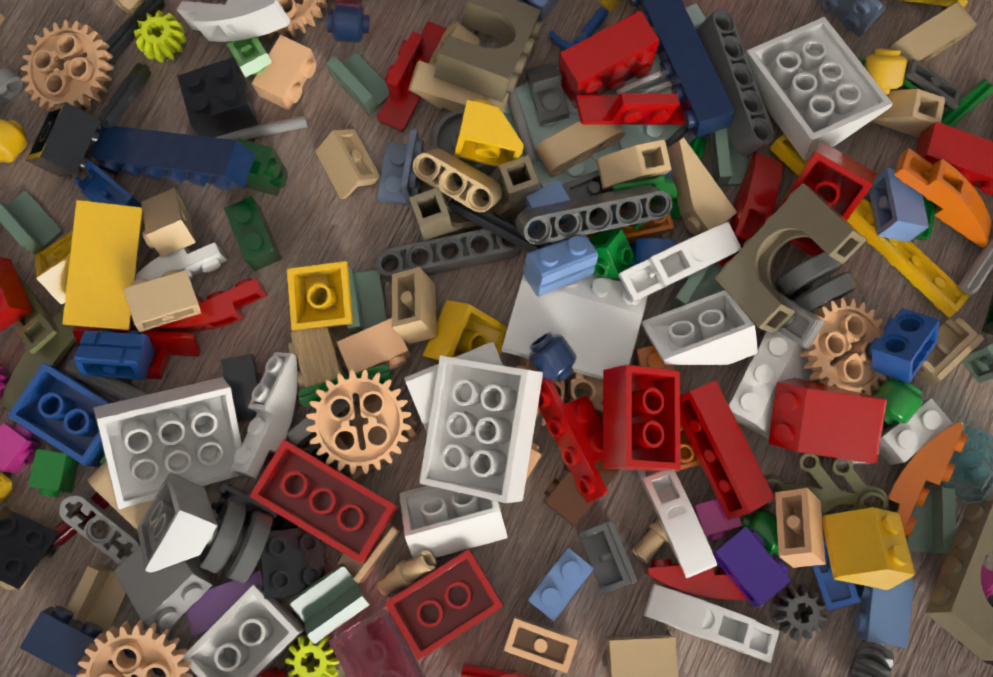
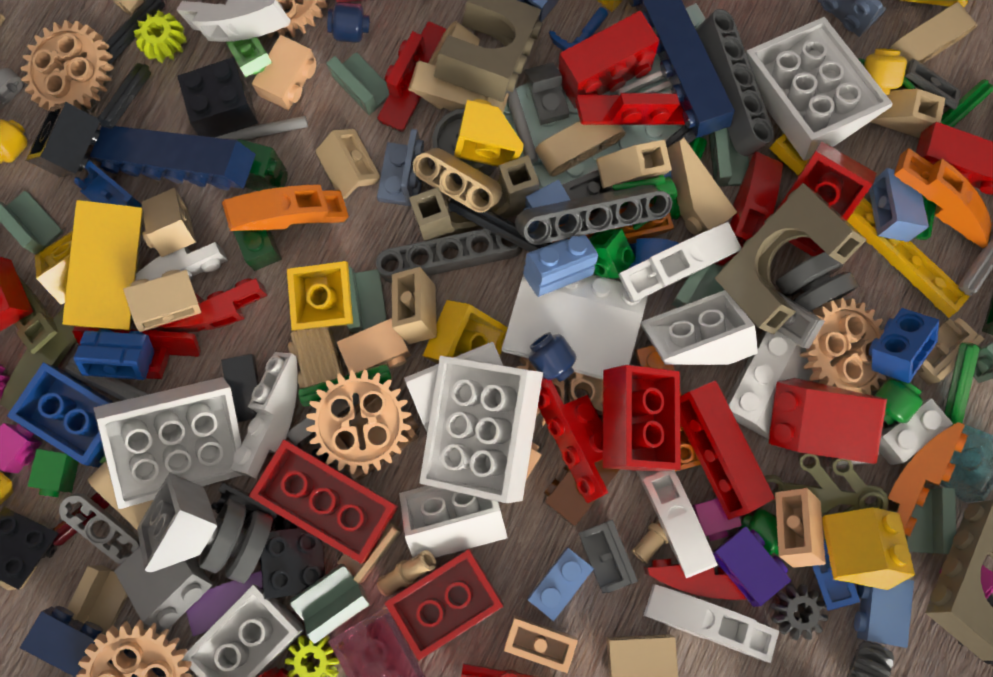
(284, 206): none -> orange slope
(961, 382): none -> green axle

